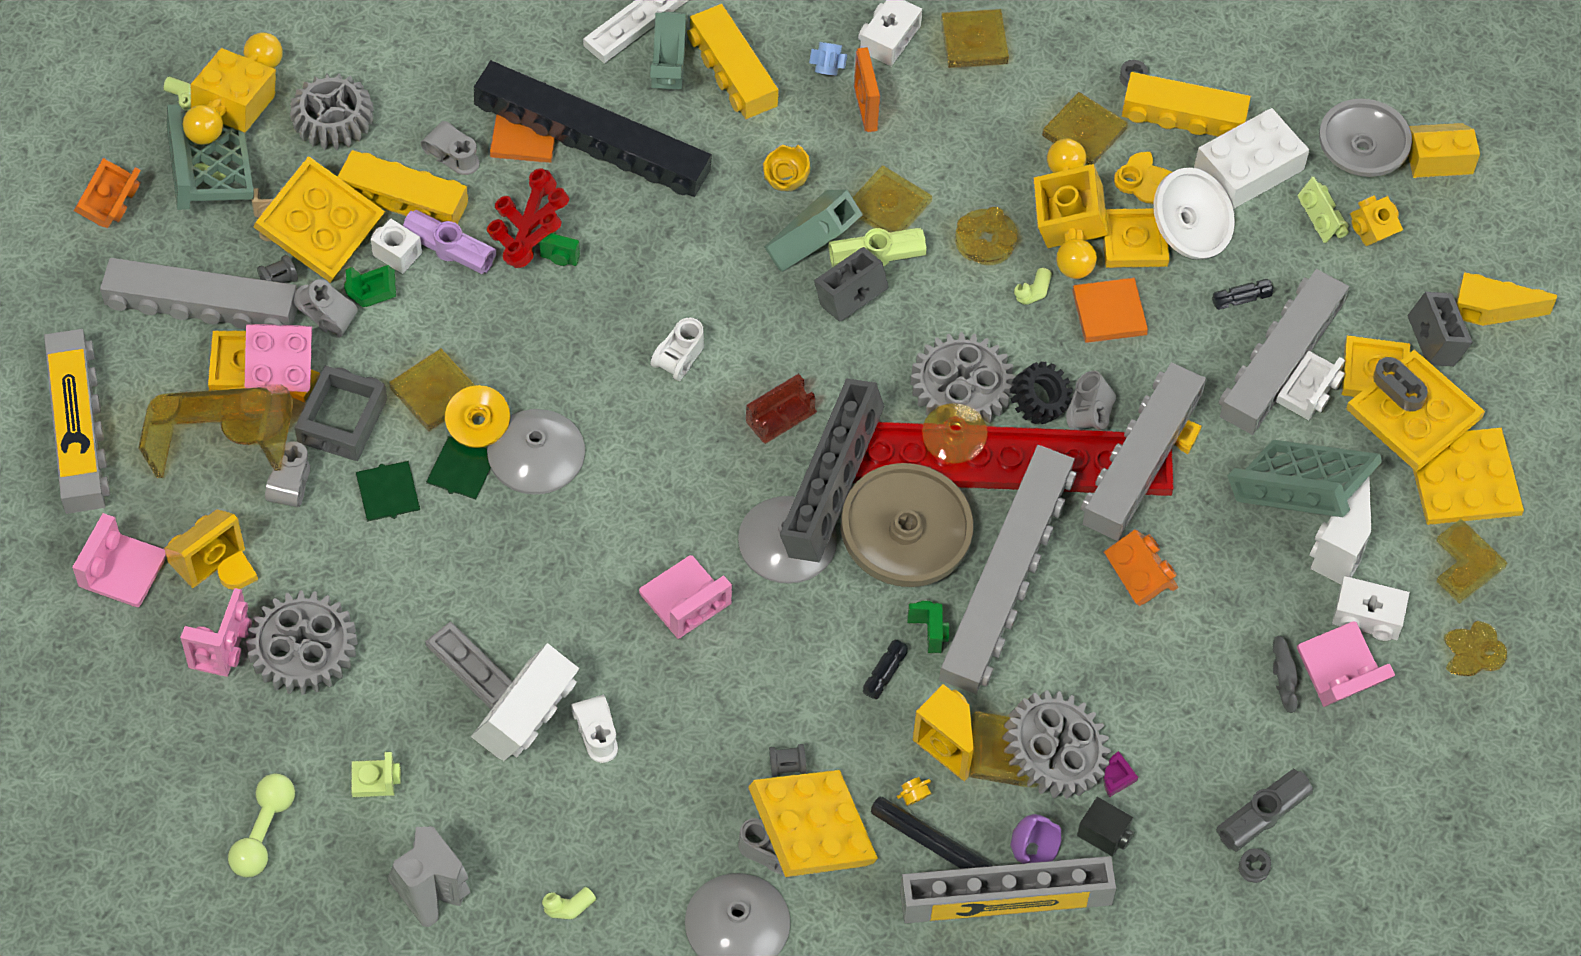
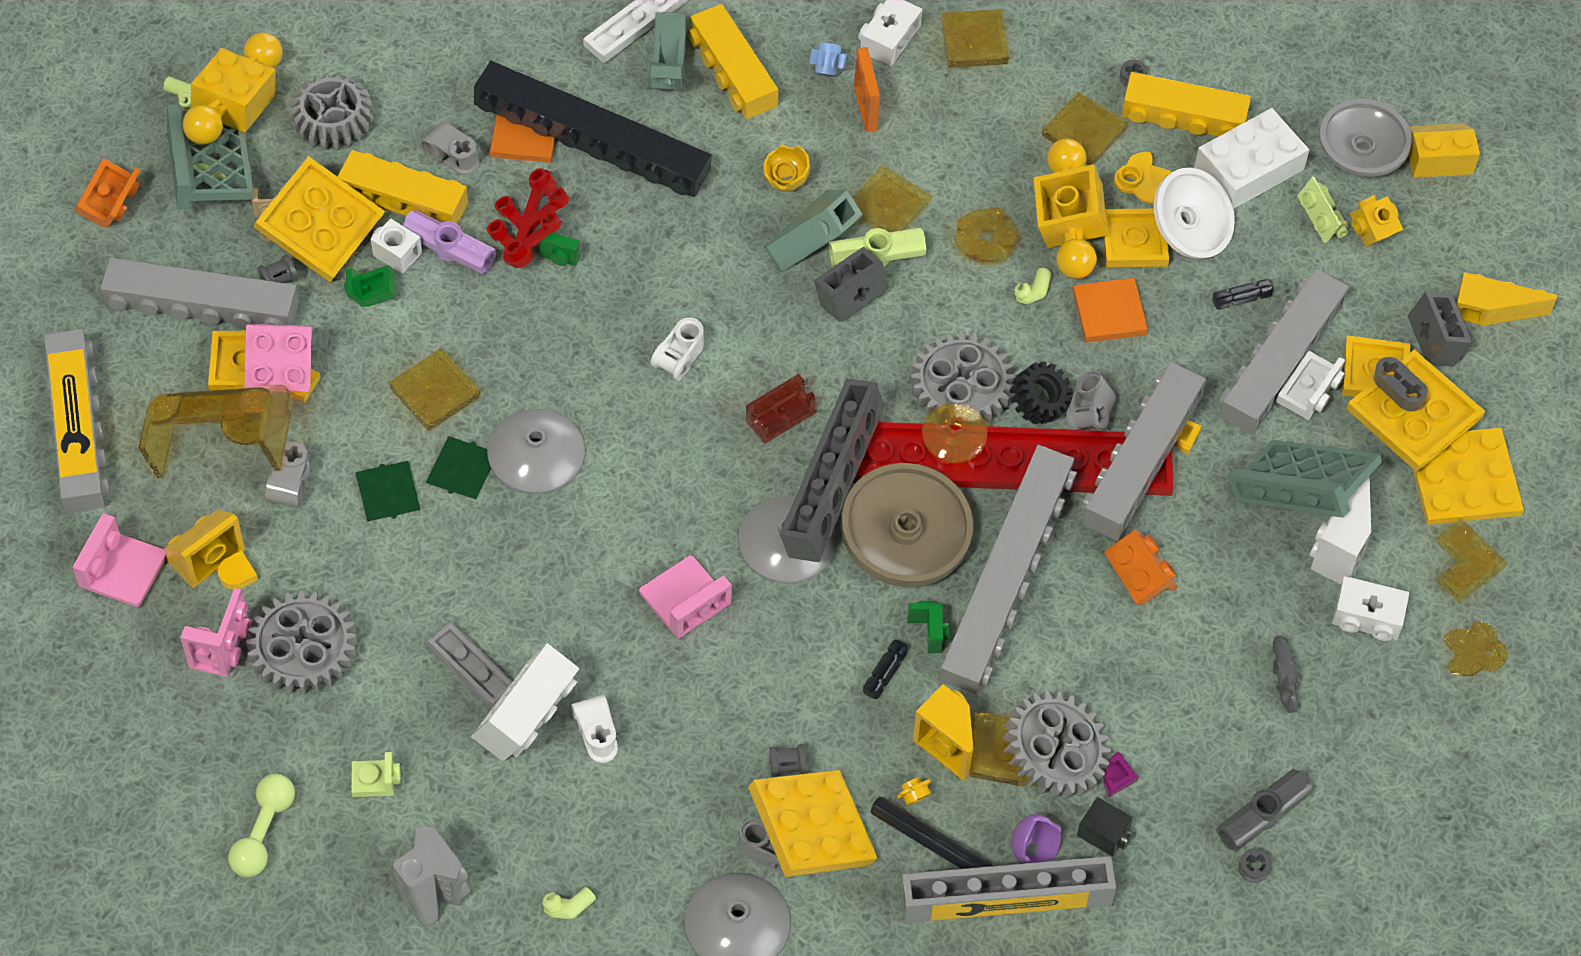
(327, 307): light grey piece -> none
(336, 440): dark grey window -> none
(476, 402): yellow dish -> none
(1341, 664): bright pink bracket -> none

